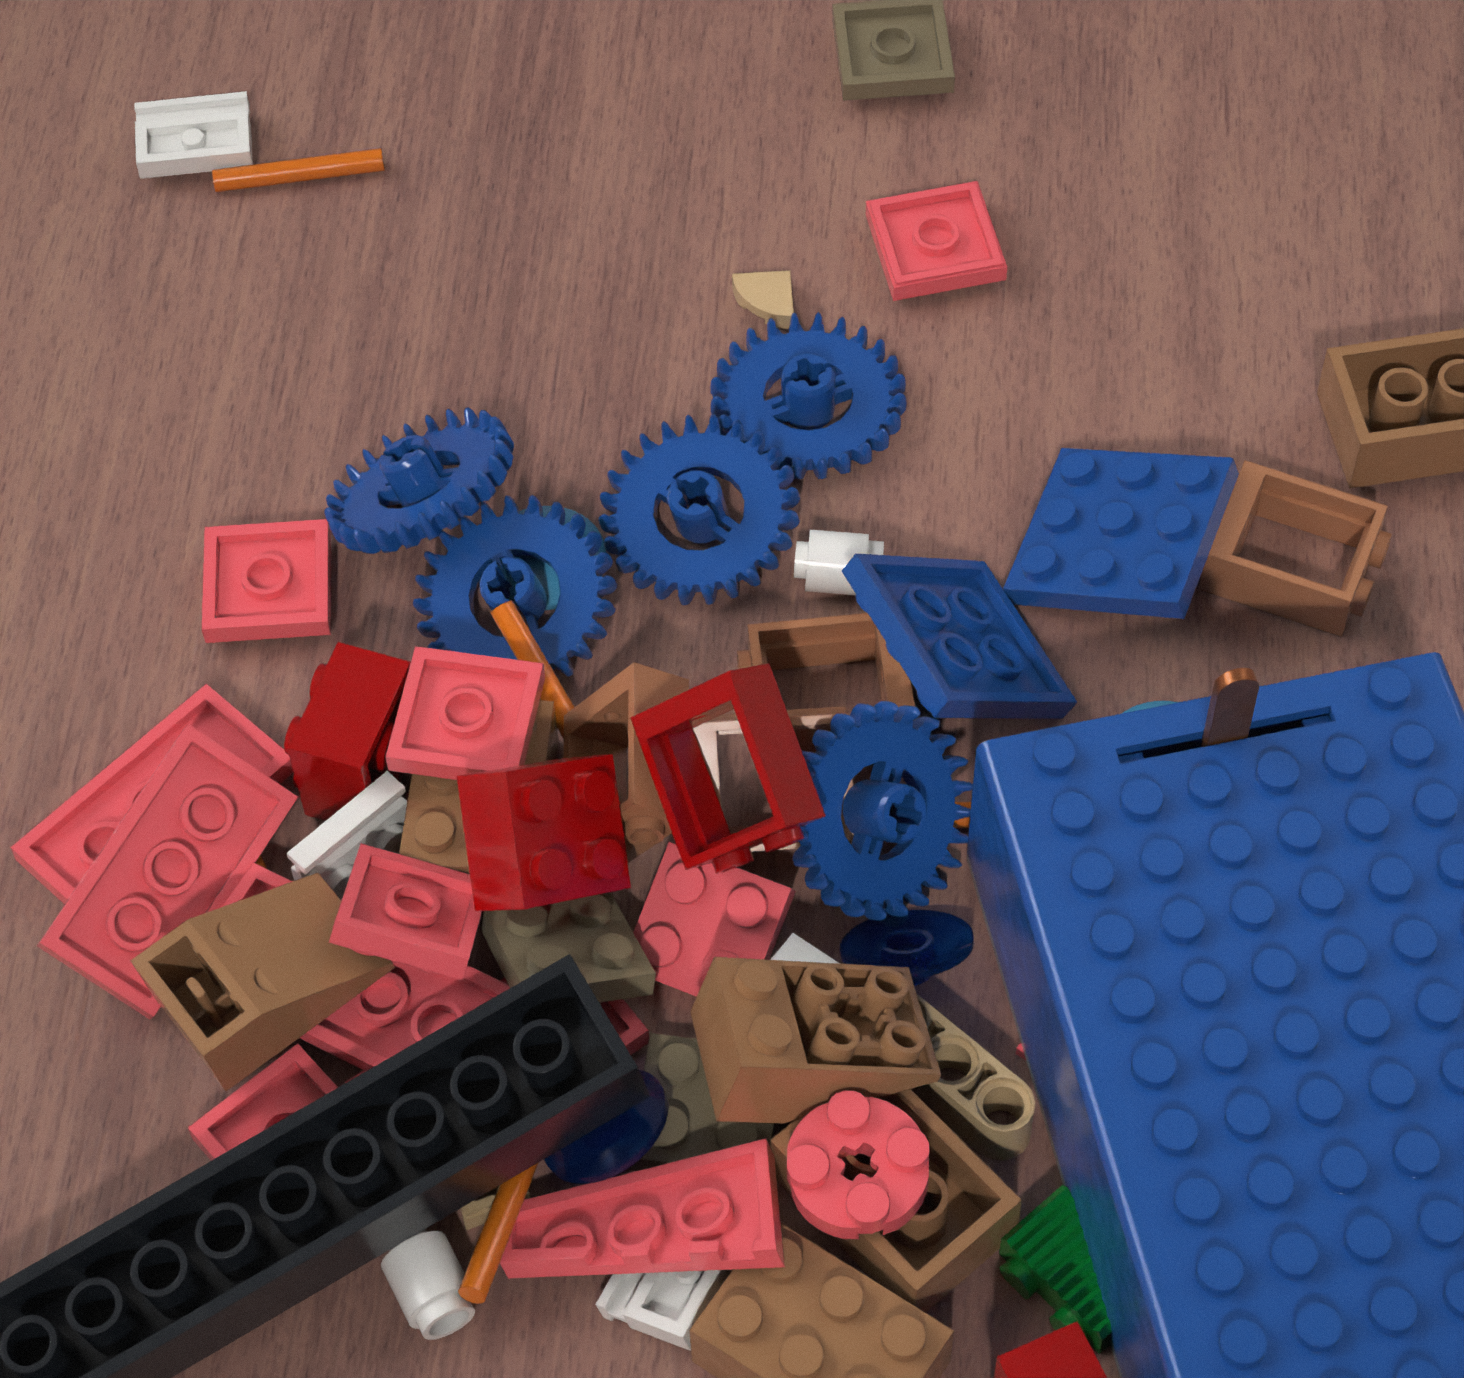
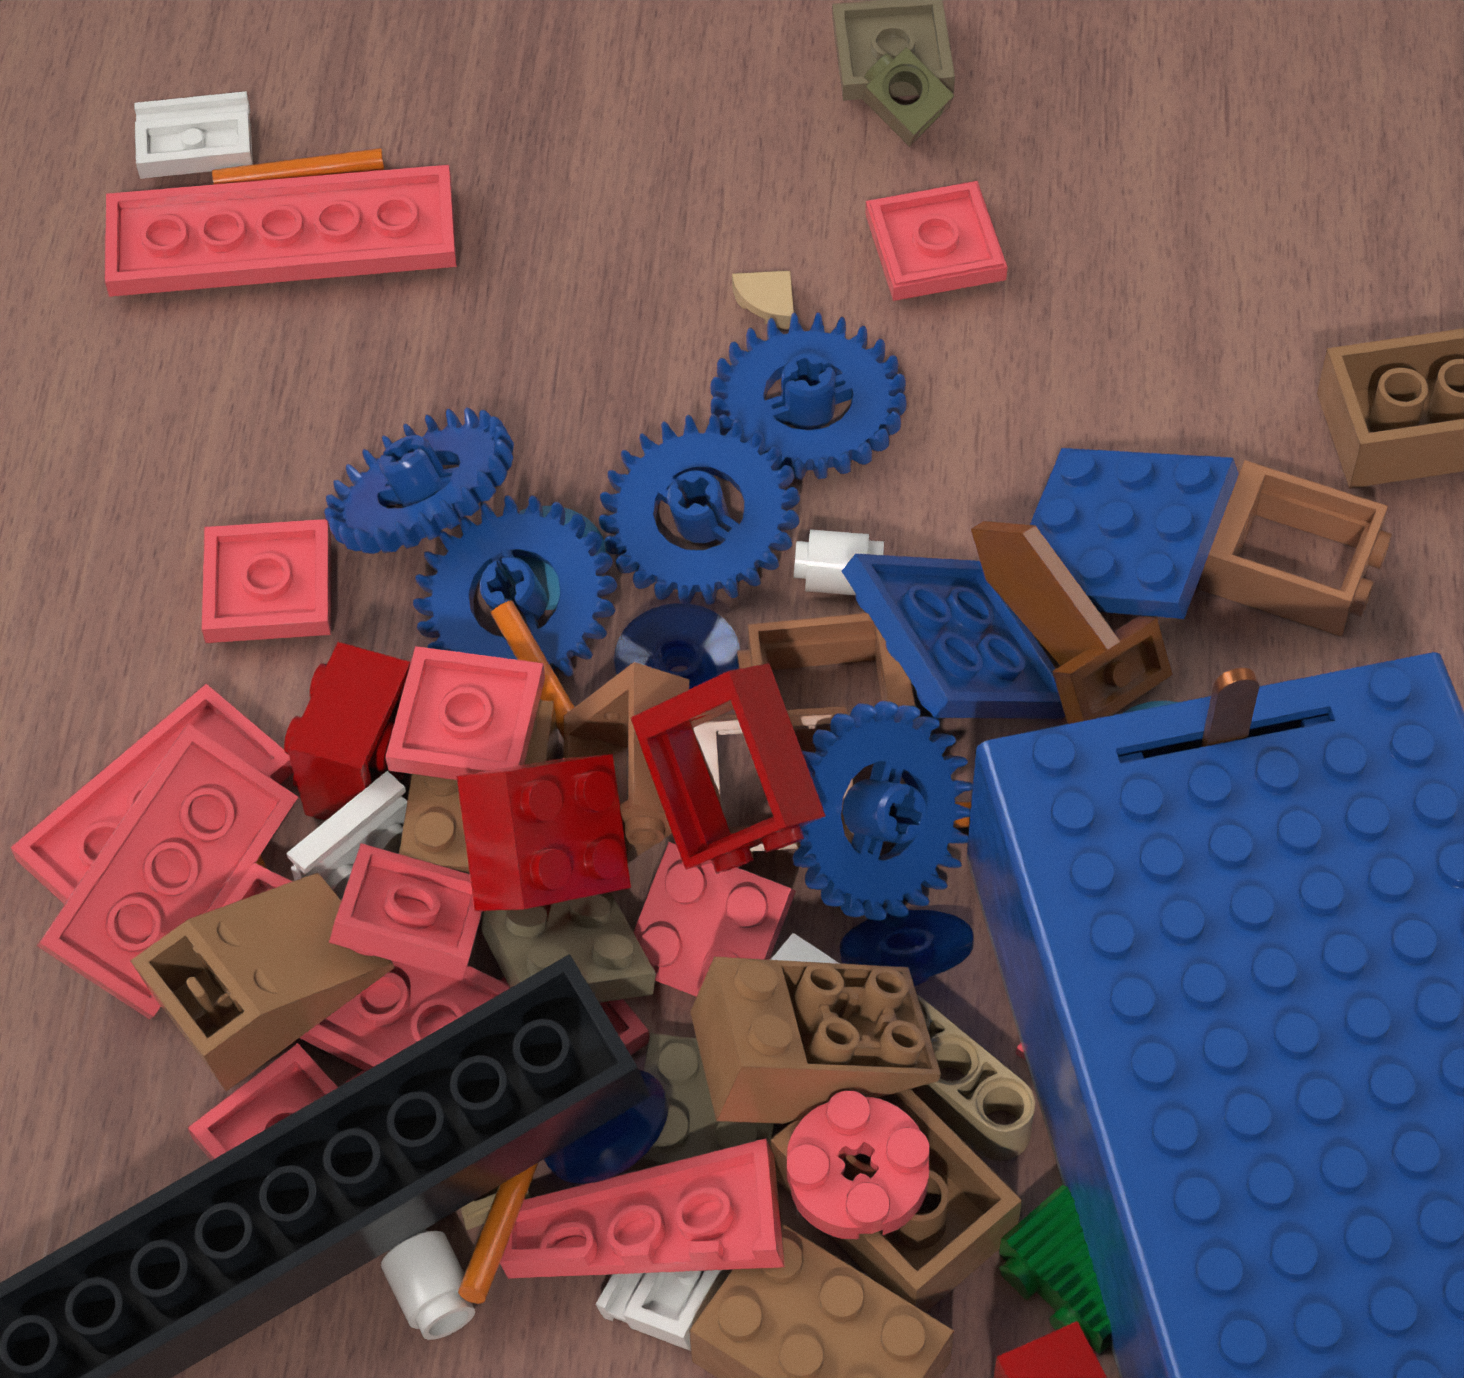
(279, 230): none -> coral plate
(679, 637): none -> clear blue dish
(906, 120): none -> olive brick
(1097, 666): none -> dark orange piece

